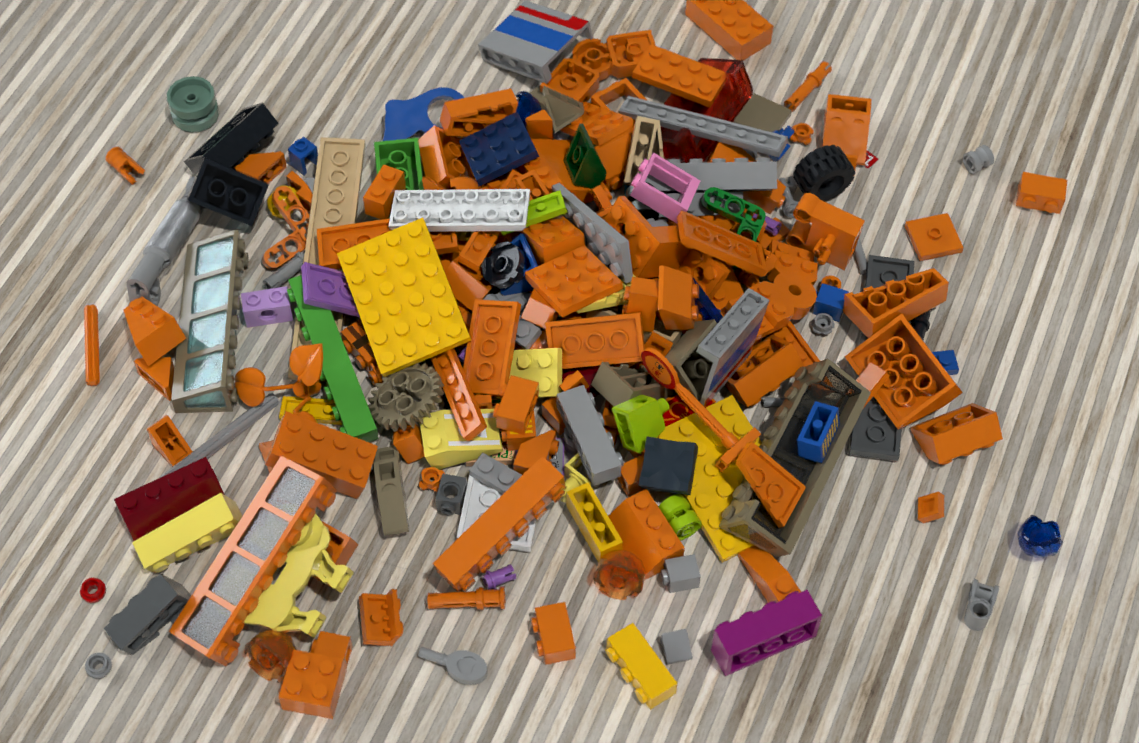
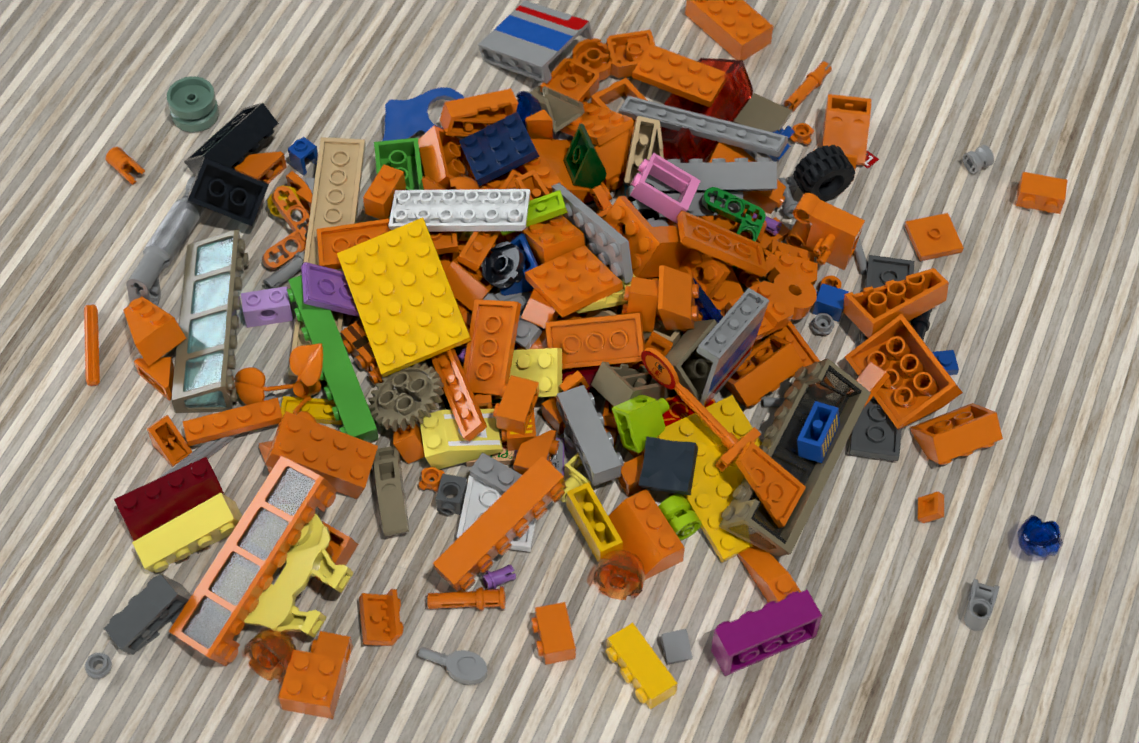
(90, 584): red plate -> none
(232, 421): none -> orange plate
(681, 573): light grey brick -> none

